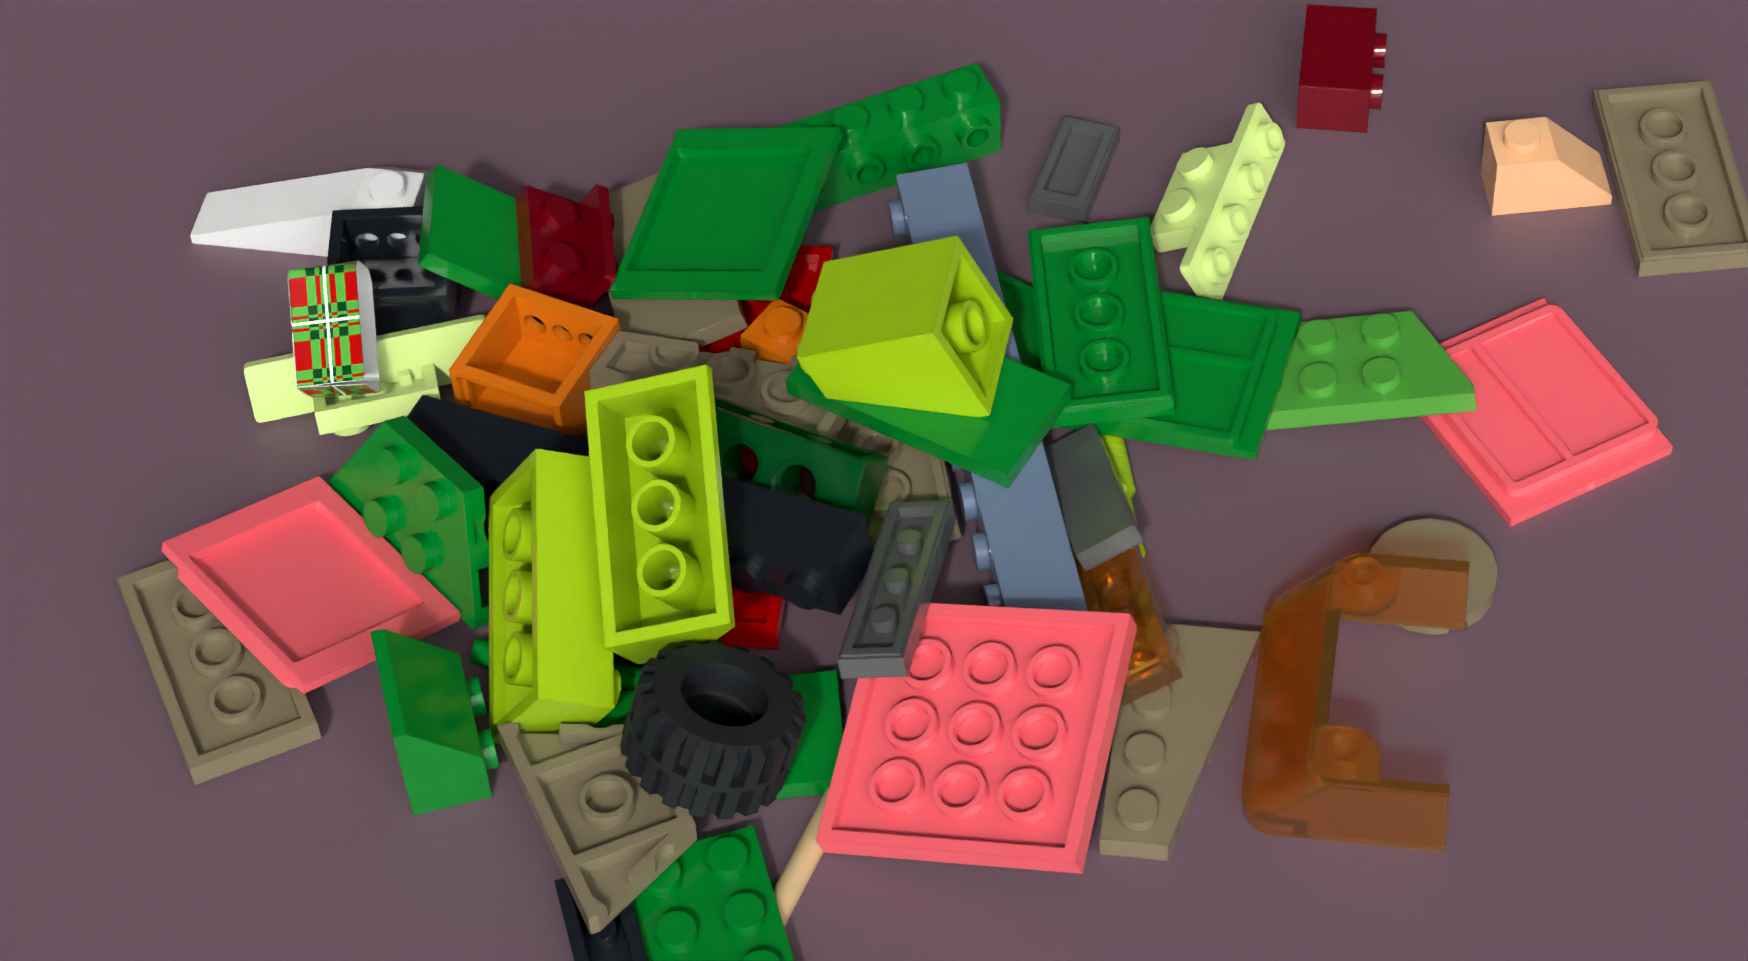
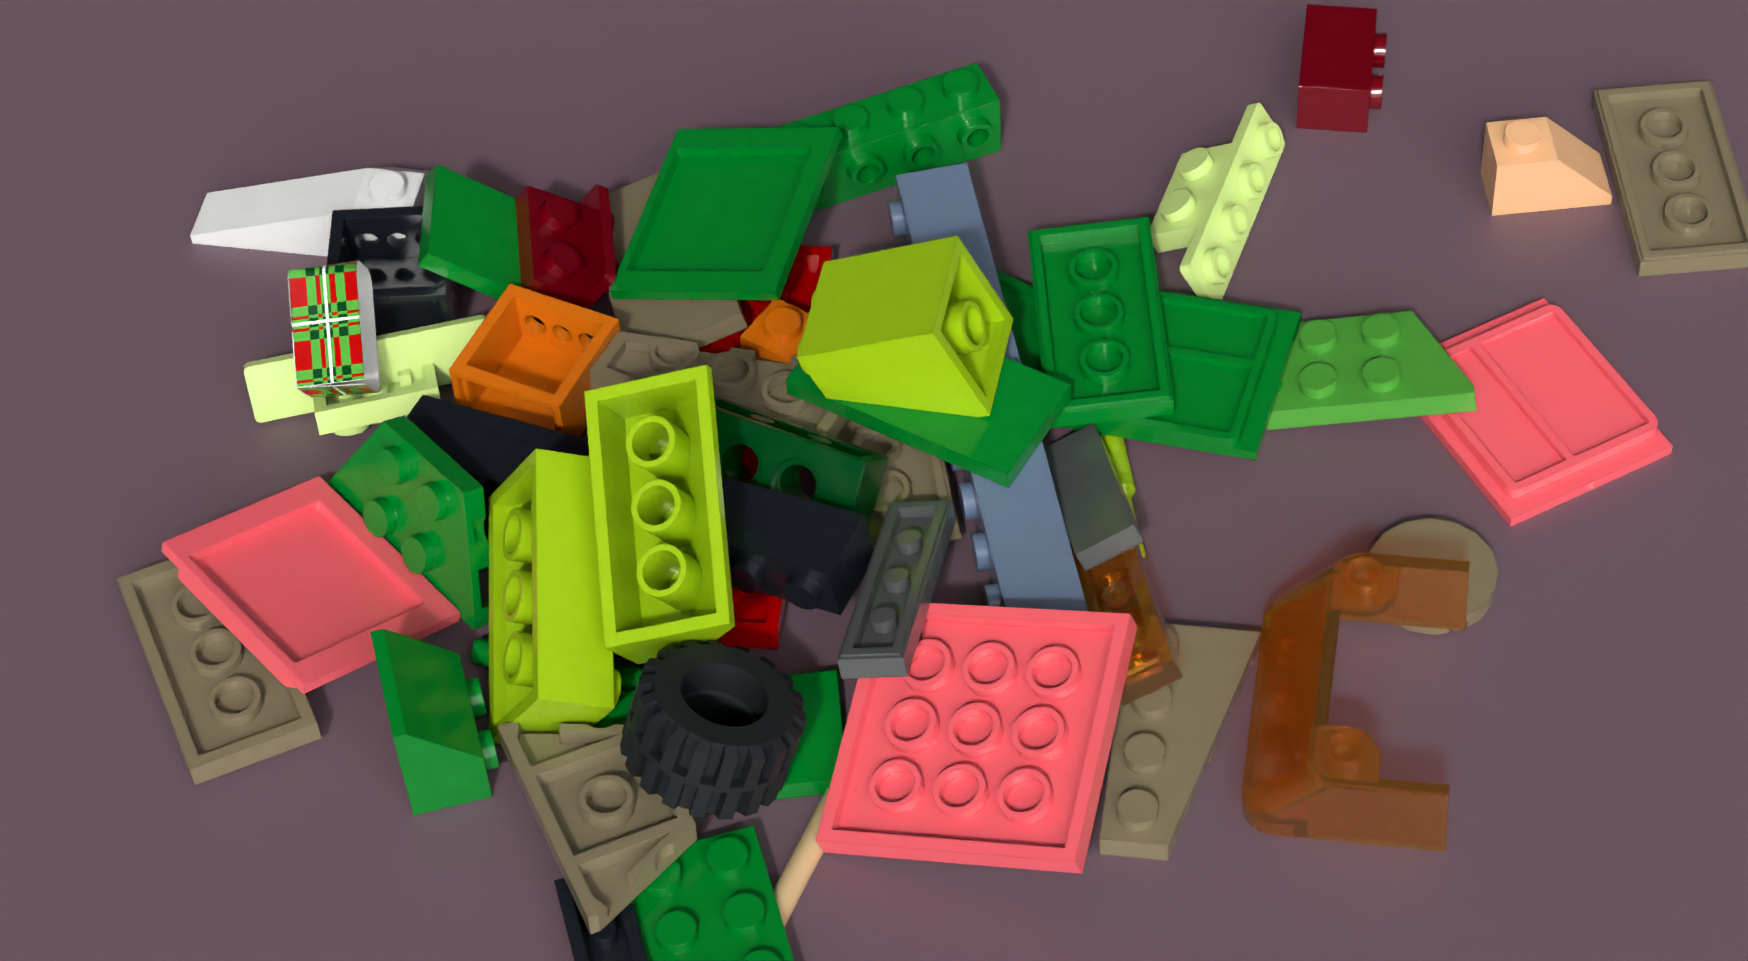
(1074, 169): dark grey tile -> none

